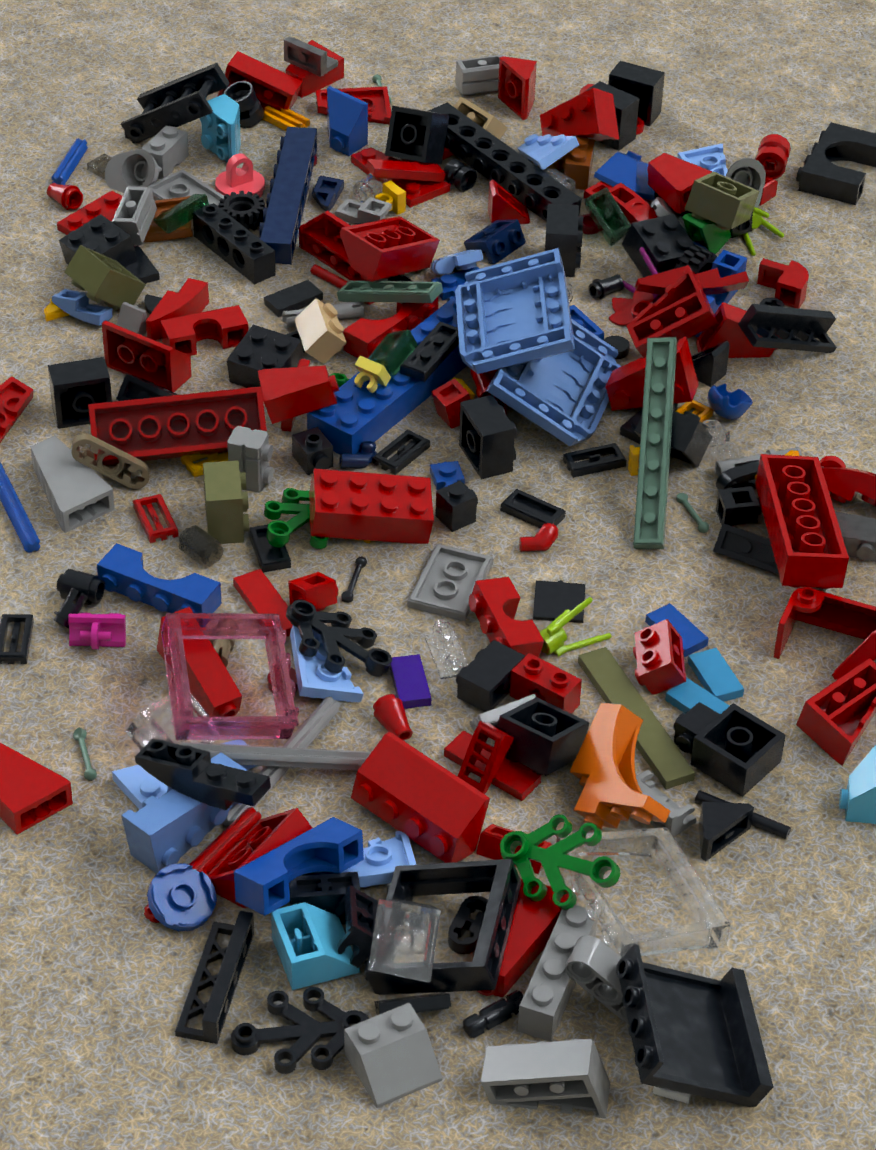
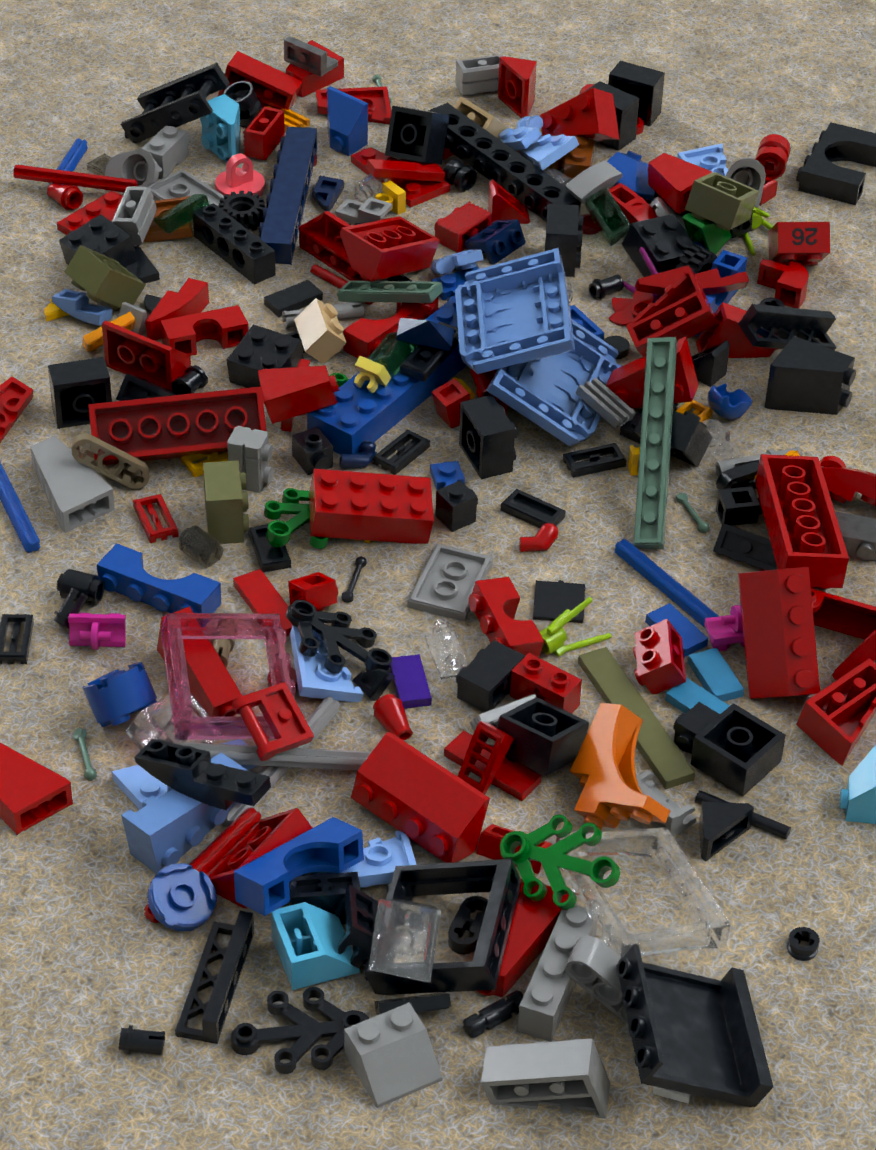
(72, 178): none -> red axle
(95, 338): none -> light orange tile
(120, 694): none -> blue brick
(141, 1040): none -> black pin
(190, 381): none -> black bush
(264, 133): none -> red brick
(280, 714): none -> red plate
(373, 682): none -> black tile
(425, 333): none -> dark blue slope
(461, 225): none -> red brick
(524, 135): none -> light blue hinge
(592, 180): none -> light grey slope
(605, 402): none -> light grey tile
(664, 581): none -> blue axle
(725, 629): none -> dark pink hips
(779, 633): none -> red slope
(799, 242): none -> red brick
(803, 934): none -> black bush
(810, 379): none -> black slope

